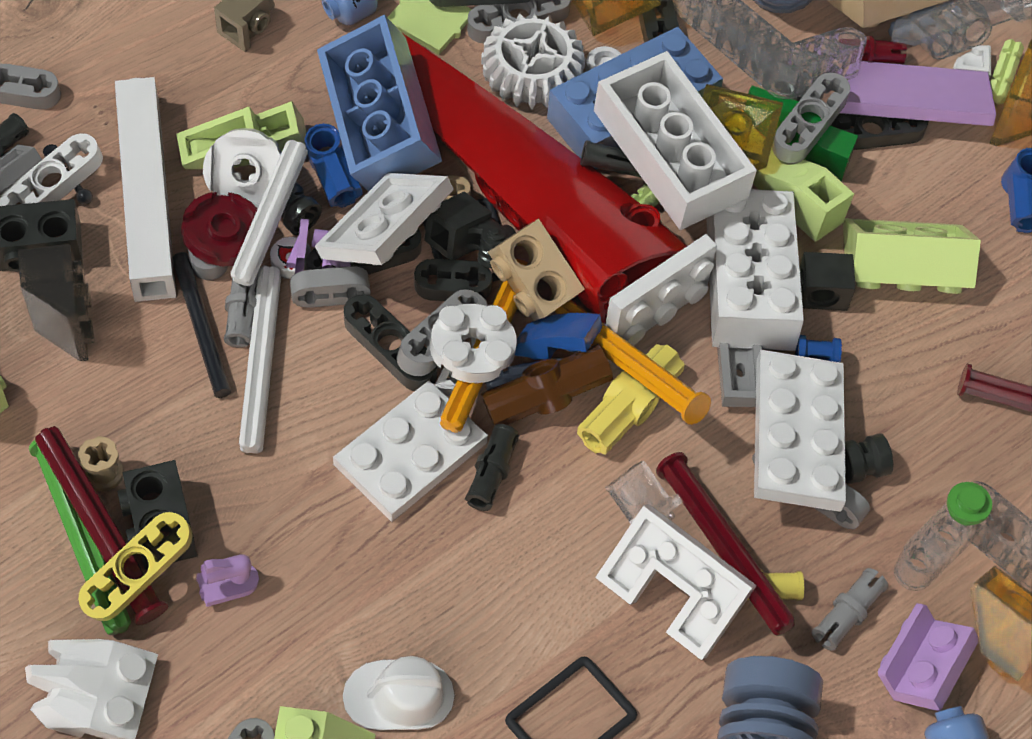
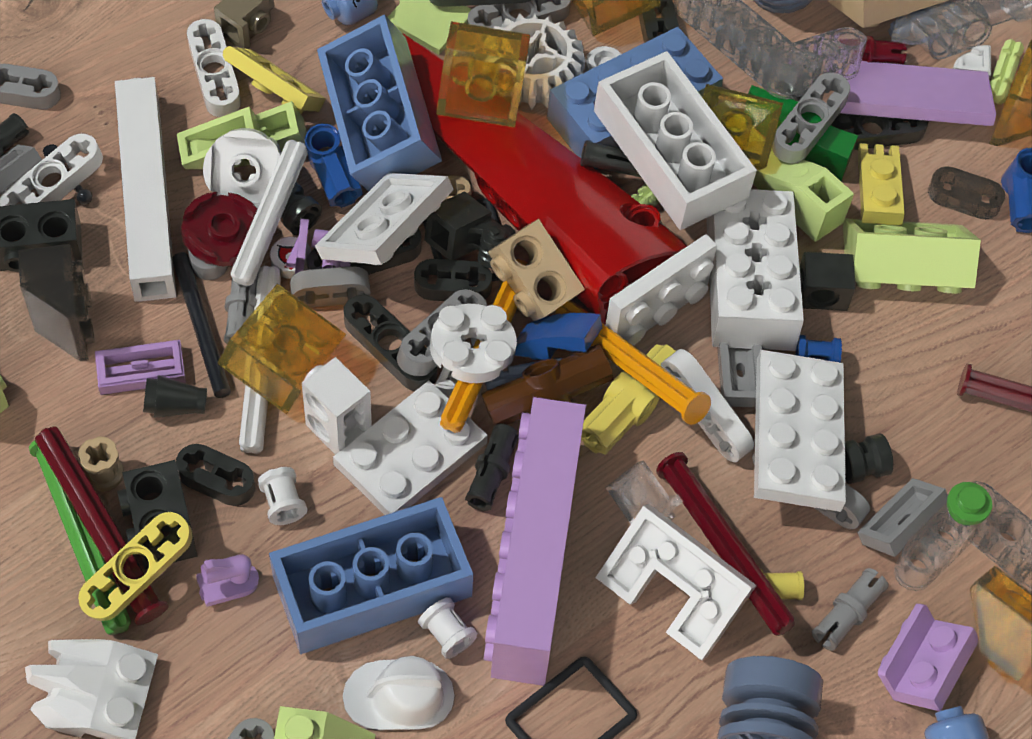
(134, 375): none -> lavender tile
(172, 397): none -> pearl dark grey cone
(209, 81): none -> white beam
(218, 469): none -> pearl dark grey beam
(272, 79): none -> light yellow hinge
(280, 347): none -> clear yellow brick
(282, 496): none -> white bush
(336, 405): none -> white brick
(377, 548): none -> medium blue brick
(447, 628): none -> white bush
(483, 74): none -> clear yellow brick
(534, 542): none -> lavender brick
(721, 421): none -> white beam
(880, 185): none -> light yellow hinge
(902, 516): none -> light grey piece
(966, 192): none -> clear smoke beam

